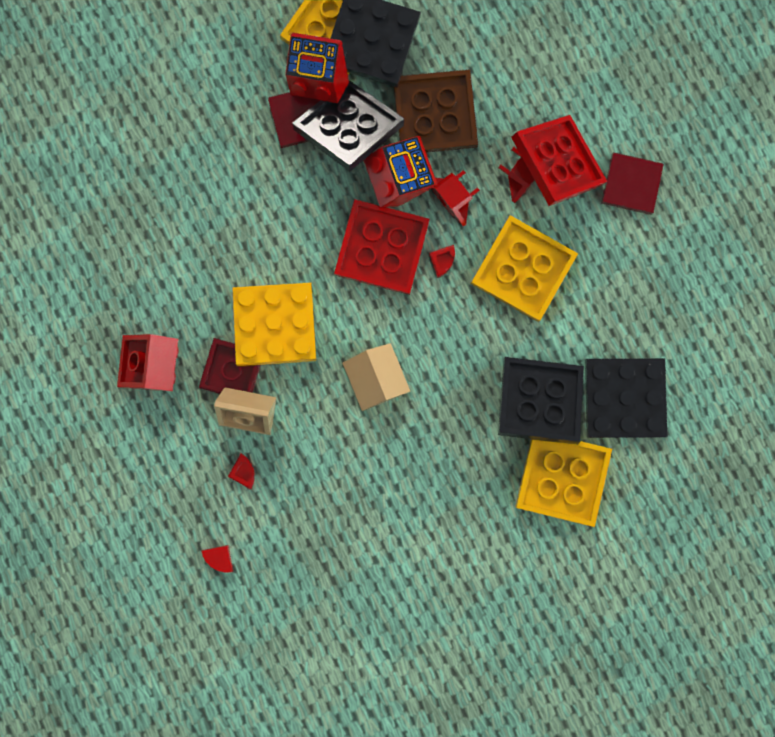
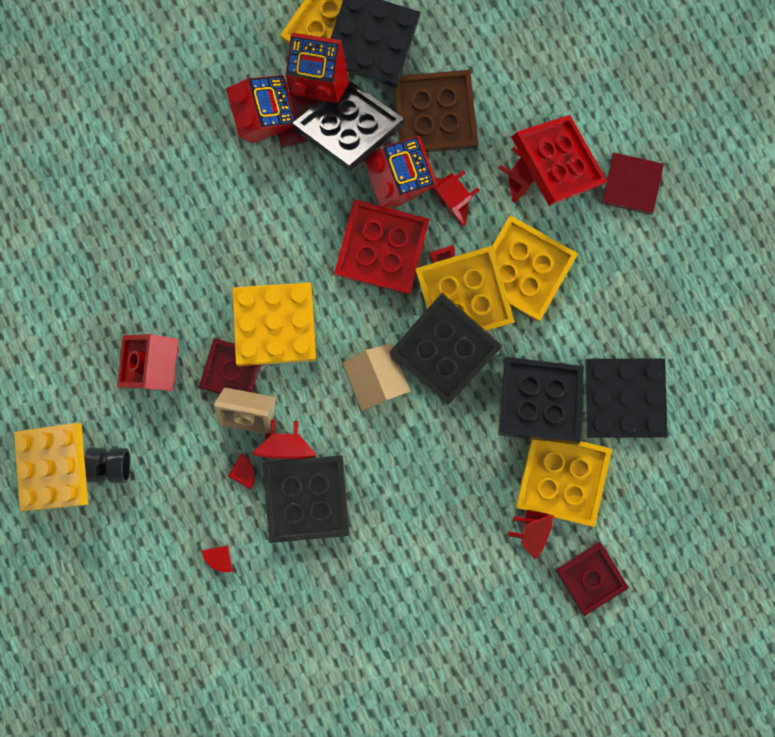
(51, 467): none -> yellow plate
(107, 465): none -> black wheel
(261, 107): none -> slope
(284, 445): none -> red piece
(306, 499): none -> pearl dark grey plate
(445, 348): none -> pearl dark grey plate
(472, 284): none -> yellow plate
(535, 531): none -> red piece
(591, 578): none -> dark red tile

